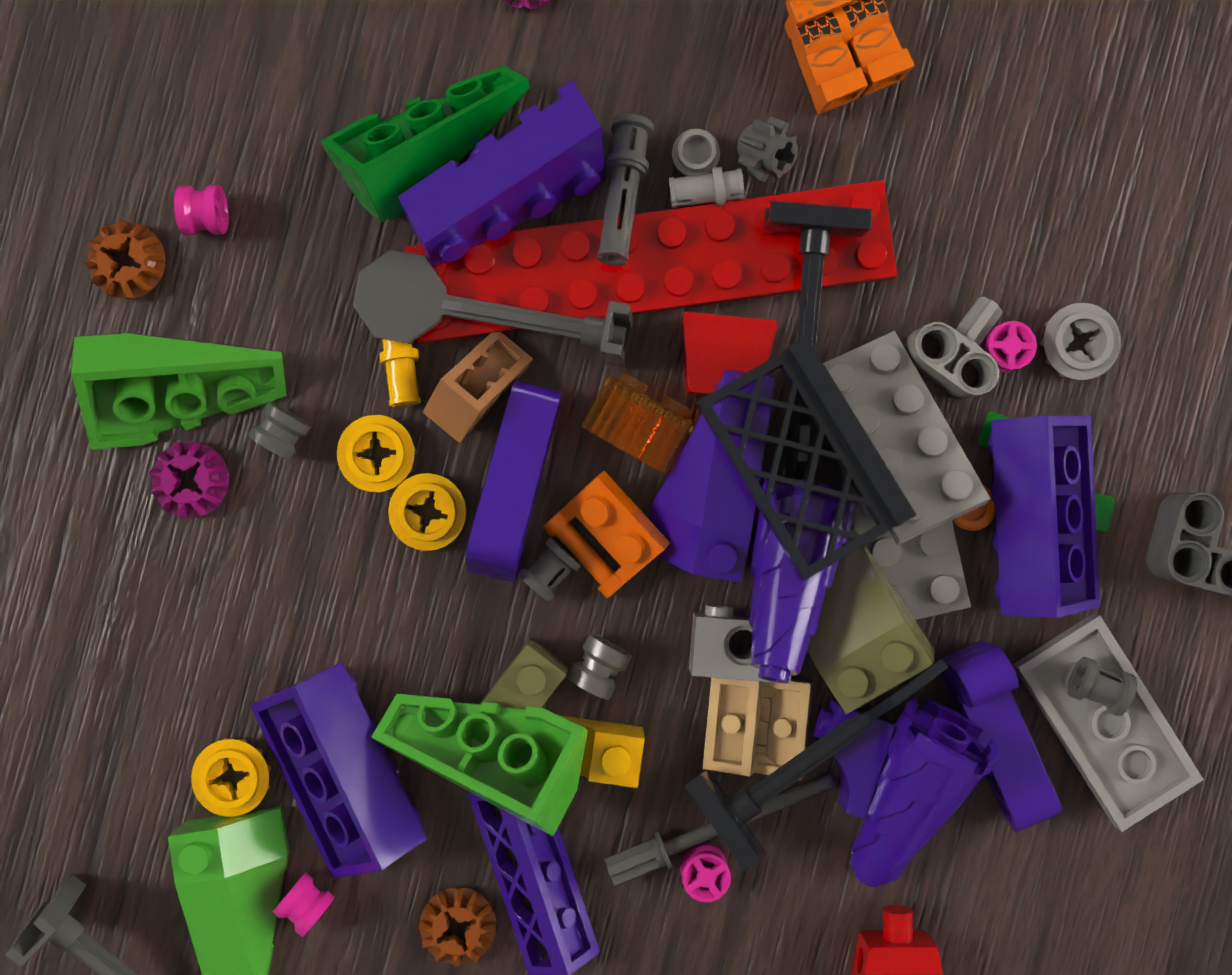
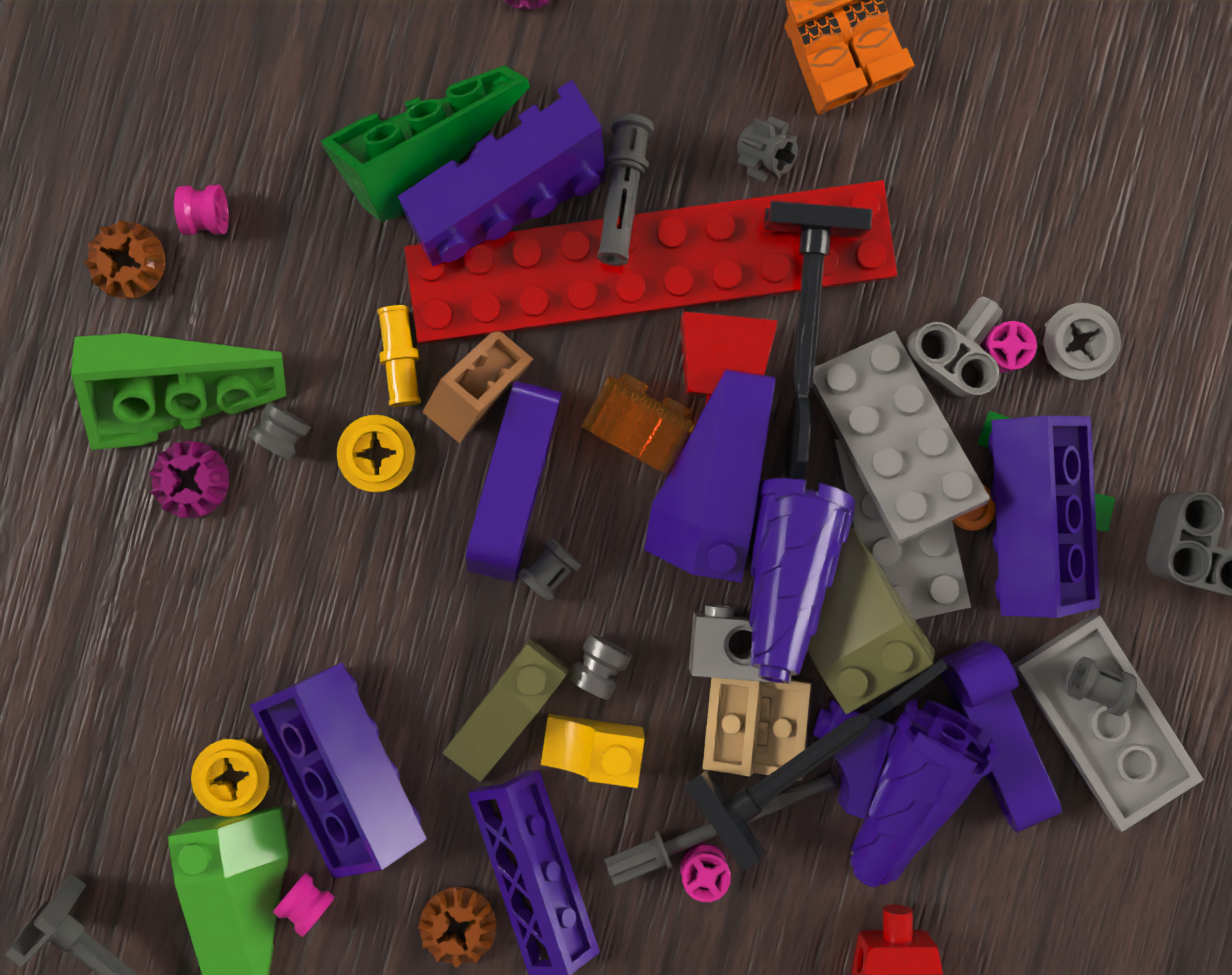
(405, 298): dark grey piece -> none
(408, 524): yellow gear -> none
(505, 755): bright green wedge -> none
(615, 525): orange plate -> none
(695, 152): light grey plate -> none
(707, 188): light grey pin -> none
(844, 437): black fence -> none

